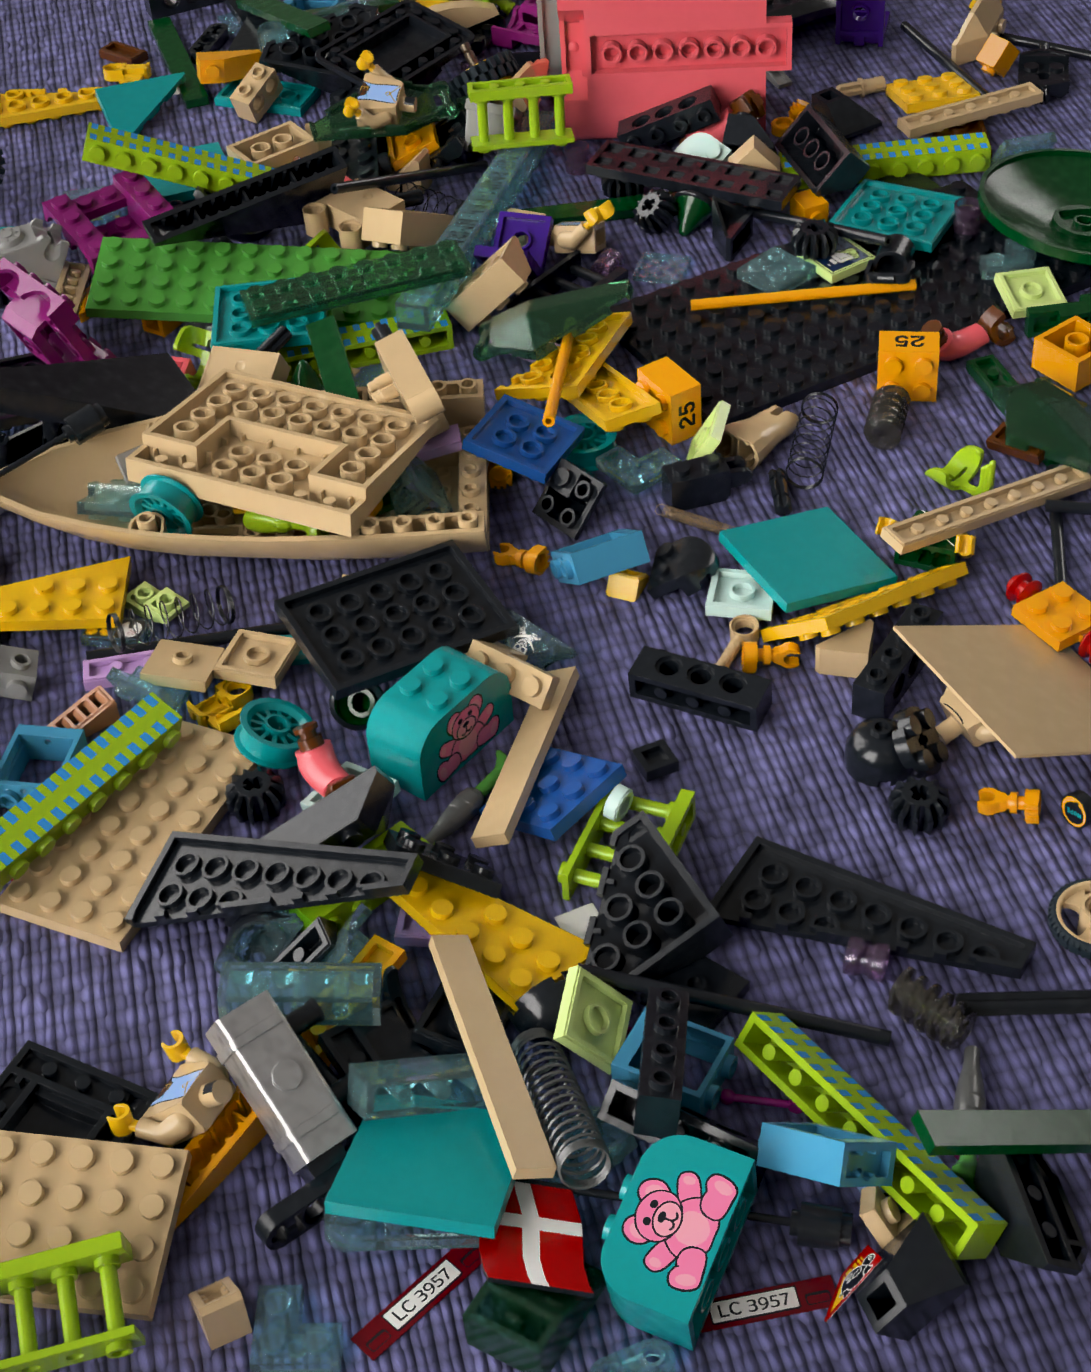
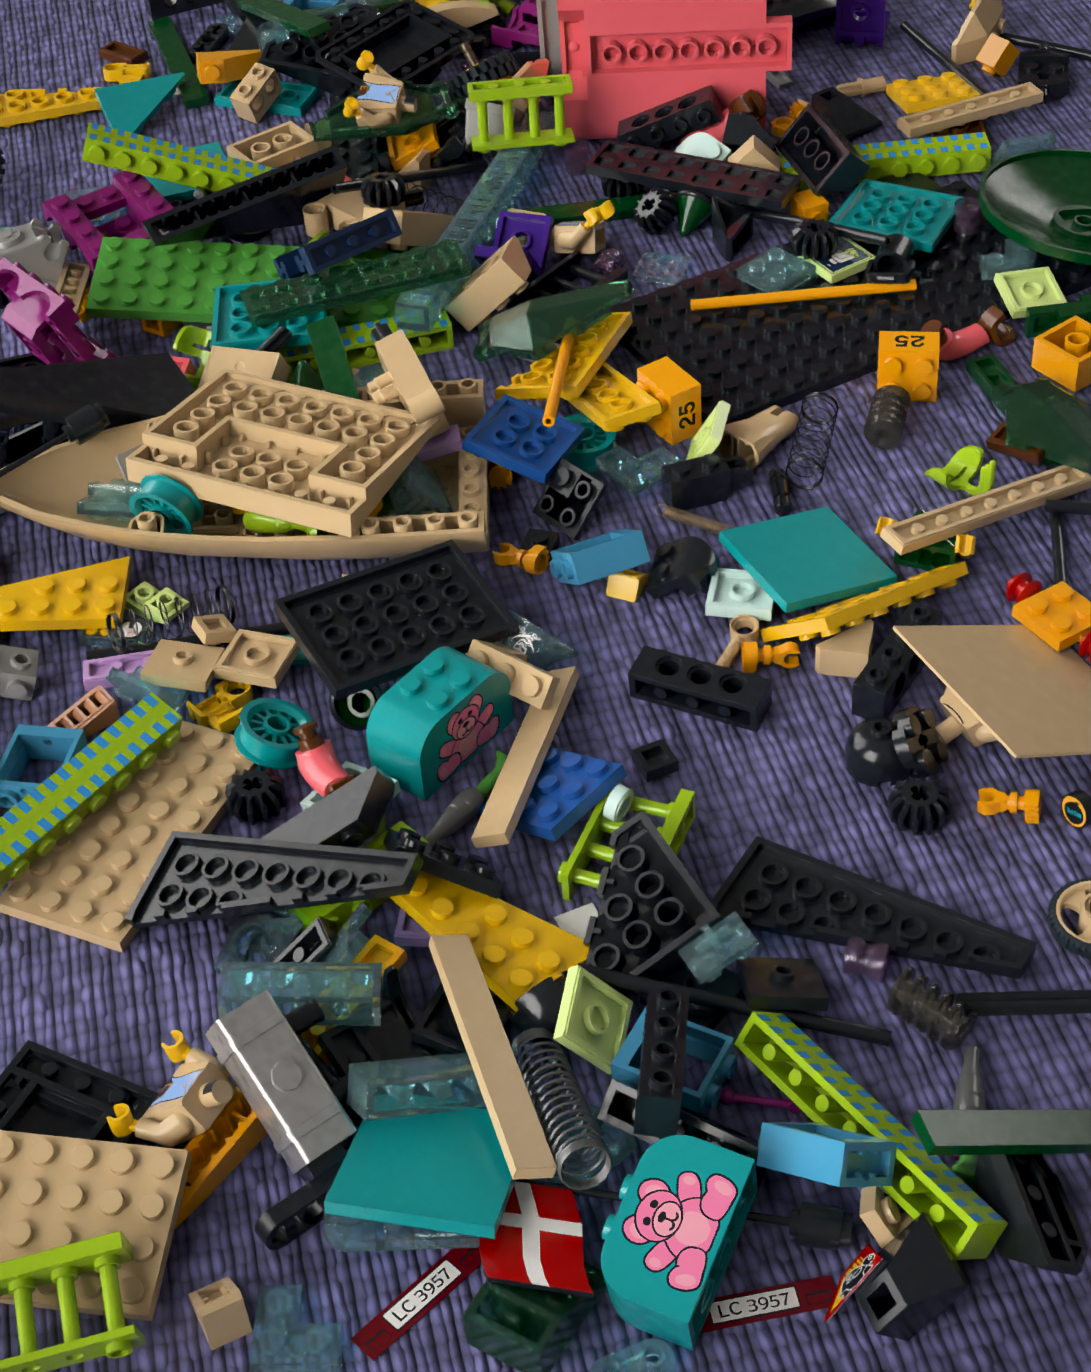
(213, 629): none -> tan plate
(338, 246): none -> dark blue fence
(383, 189): none -> black gear
(541, 537): none -> black plate
(718, 948): none -> clear light blue hips
(782, 984): none -> black plate

